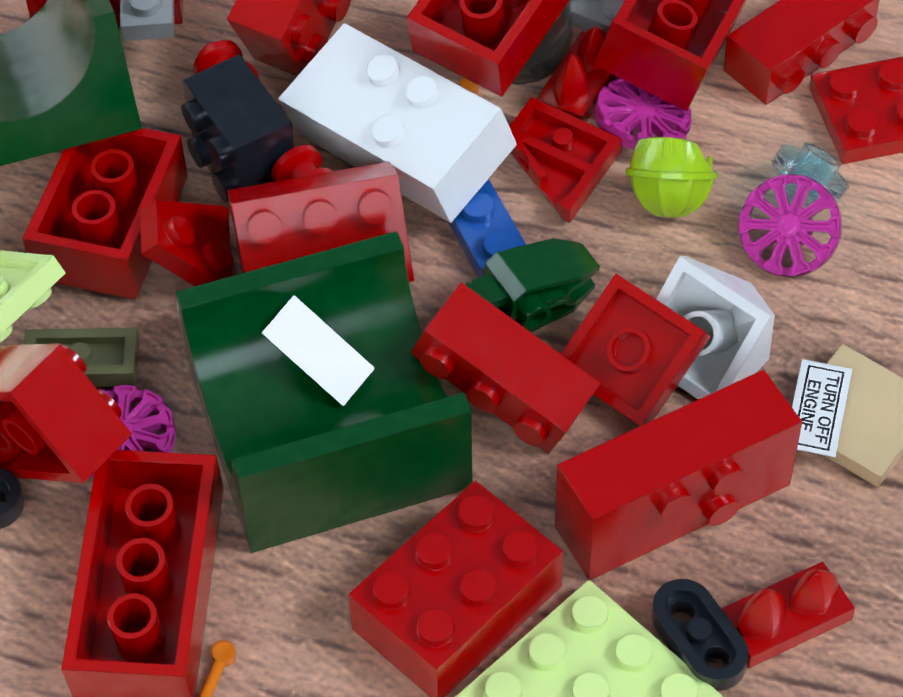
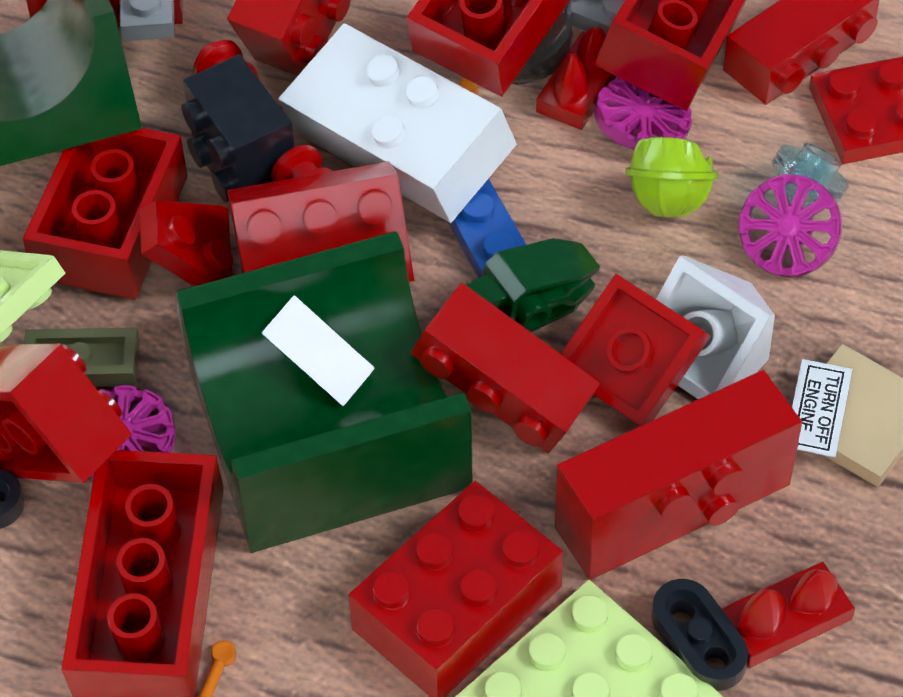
(562, 154): red wing -> none

